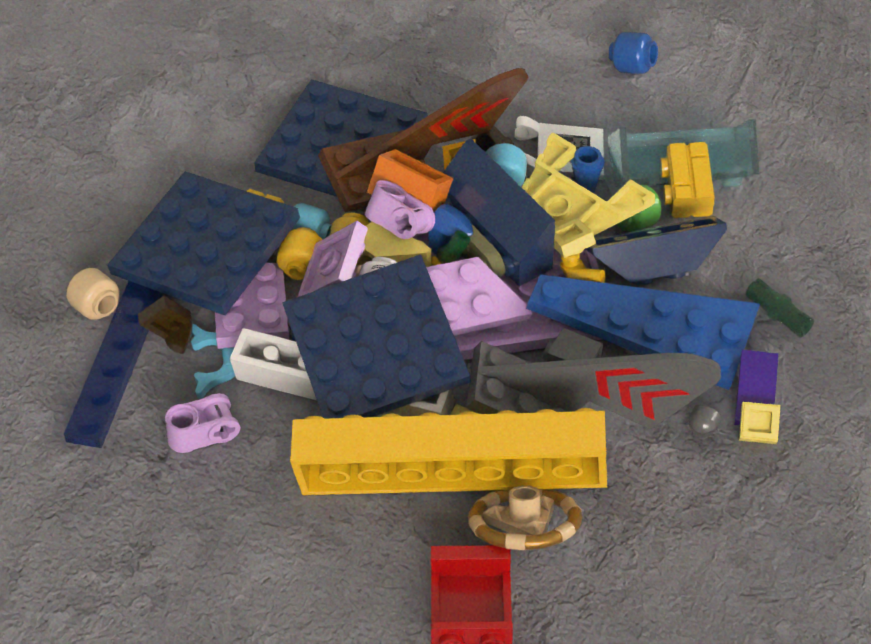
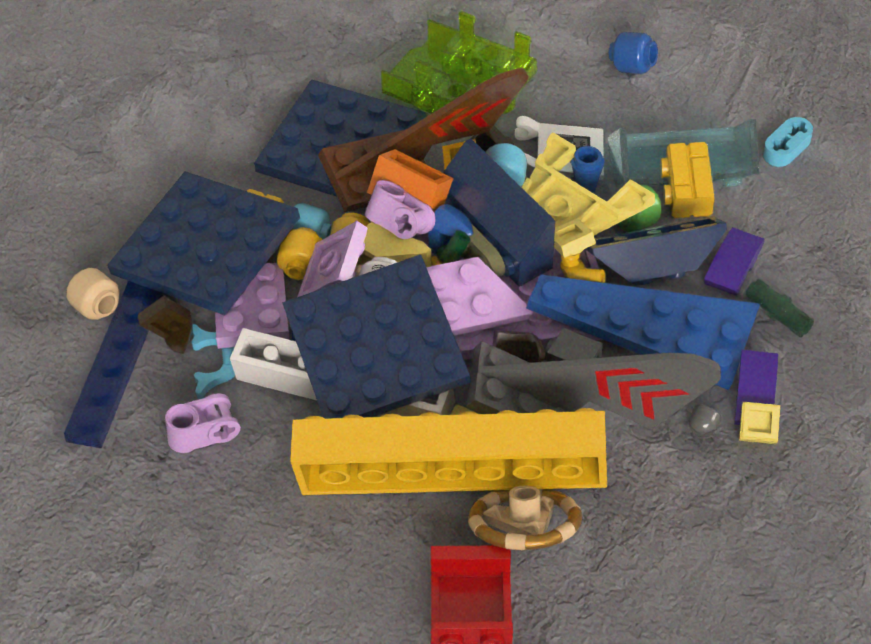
(452, 61): none -> clear neon green piece
(520, 344): none -> dark brown plate
(733, 261): none -> dark purple slope
(793, 145): none -> medium azure beam

